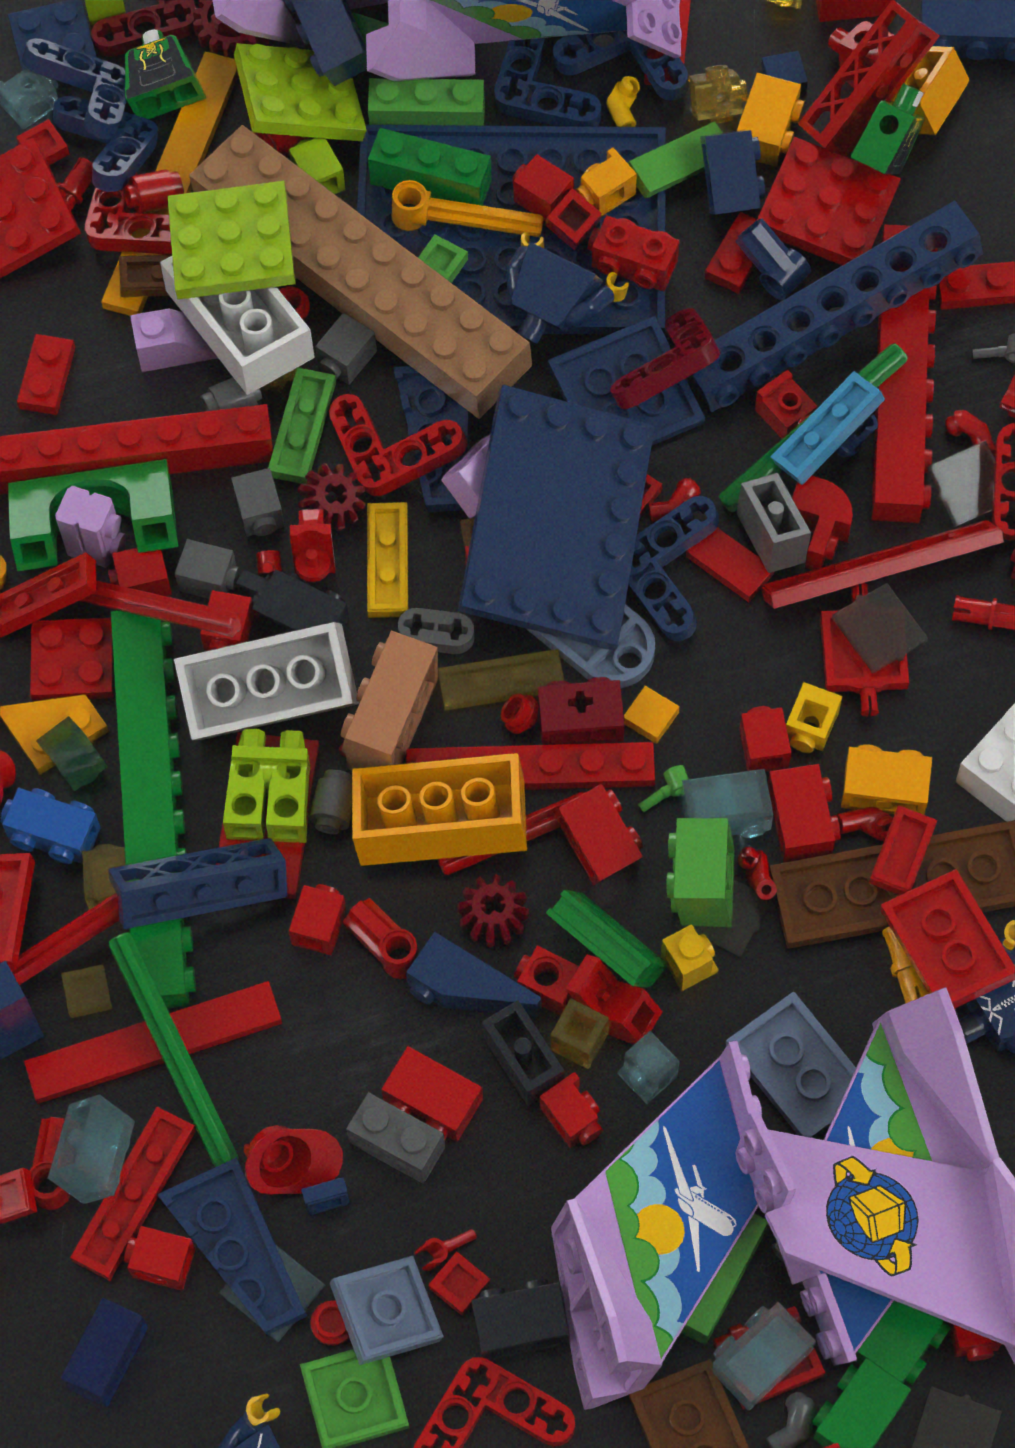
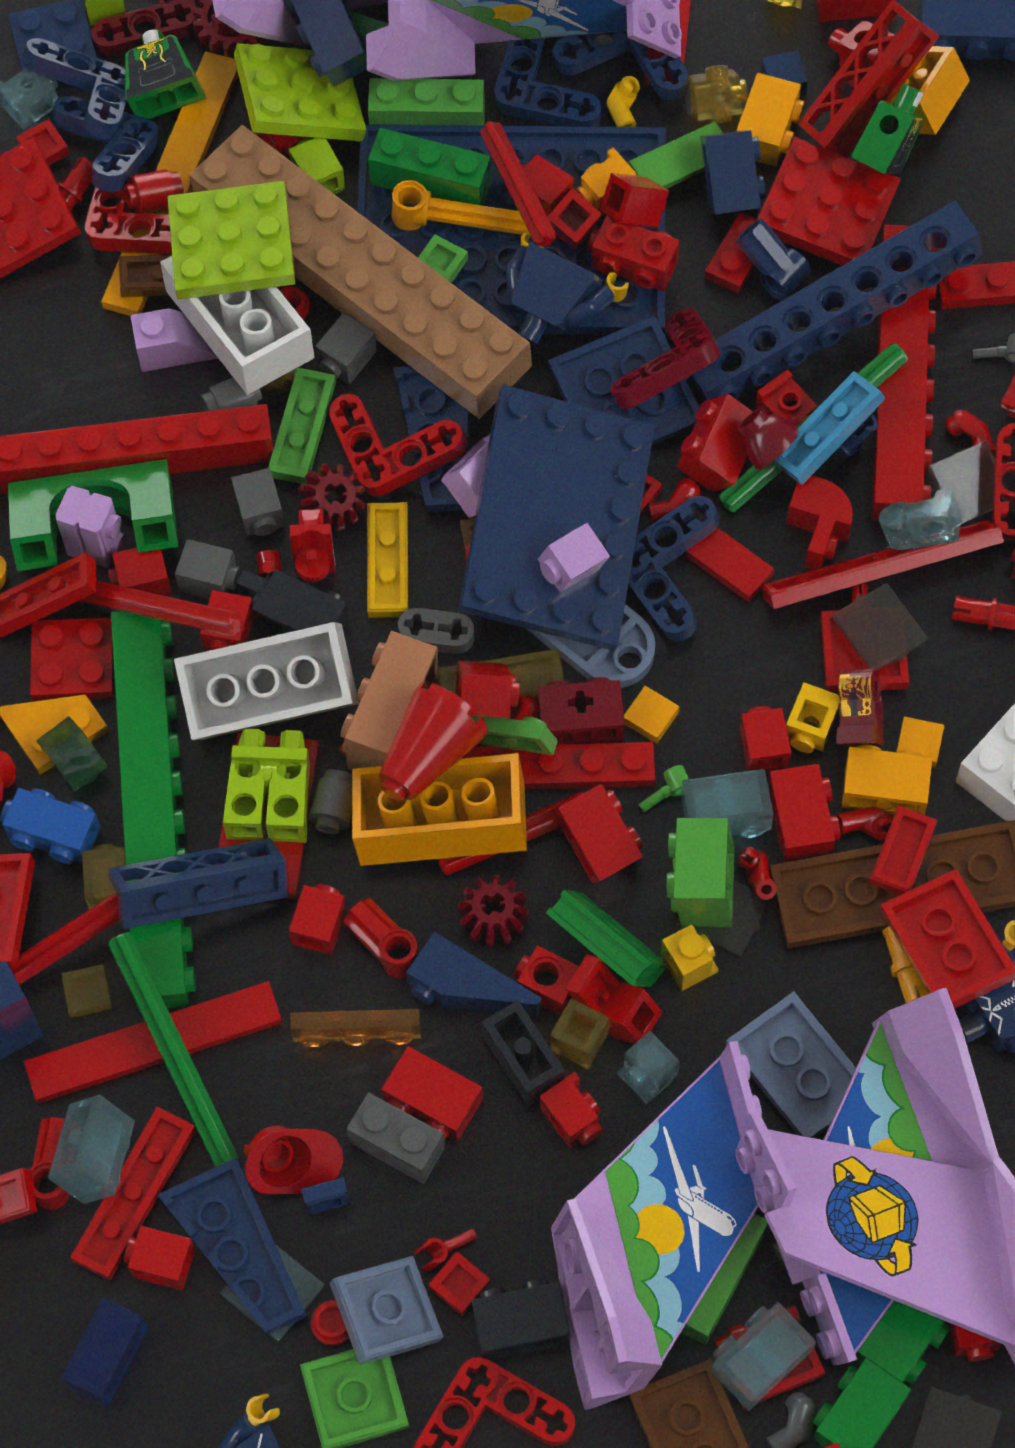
(46, 374): red plate -> none
(355, 1027): none -> clear orange plate
(429, 741): none -> red cone
(487, 688): none -> red brick
(518, 184): none -> red axle
(524, 735): none -> bright green plate
(572, 558): none -> lavender brick
(634, 200): none -> red brick
(715, 447): none -> red brick
(767, 436): none -> dark red piece
(773, 523): dark grey brick -> none
(860, 708): none -> dark red leg
(921, 737): none -> light orange tile
(922, 522): none -> clear light blue leg

